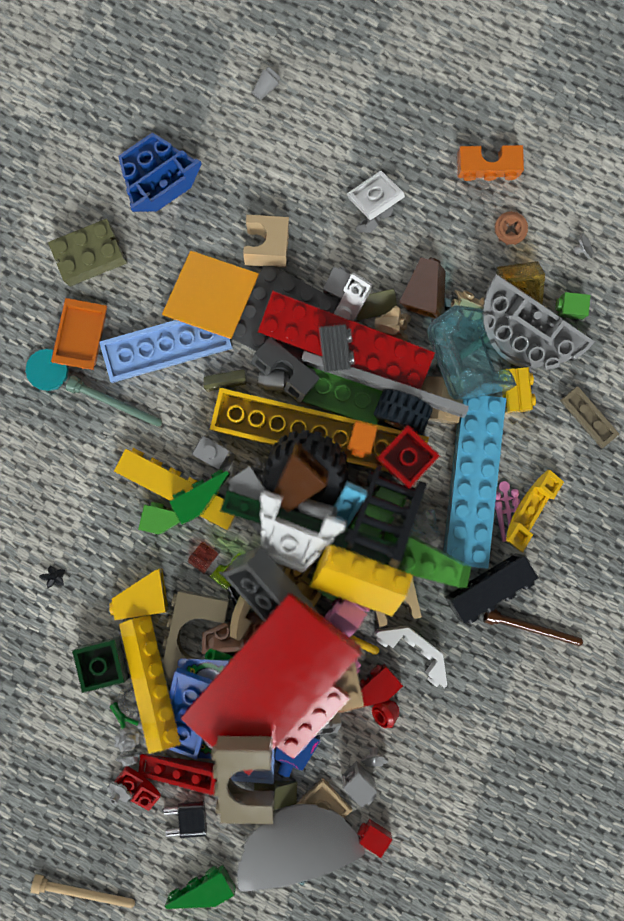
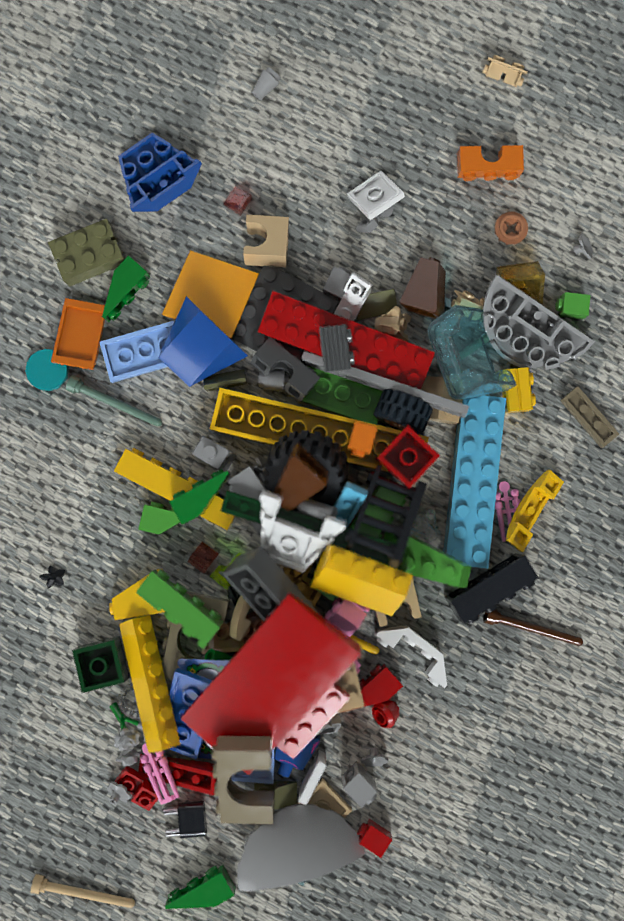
(125, 282): none -> green slope
(150, 764): none -> bright pink piece
(180, 607): none -> bright green wedge
(197, 346): none -> blue wedge
(238, 200): none -> clear red slope
(312, 777): none -> white tile
(513, 72): none -> tan hinge

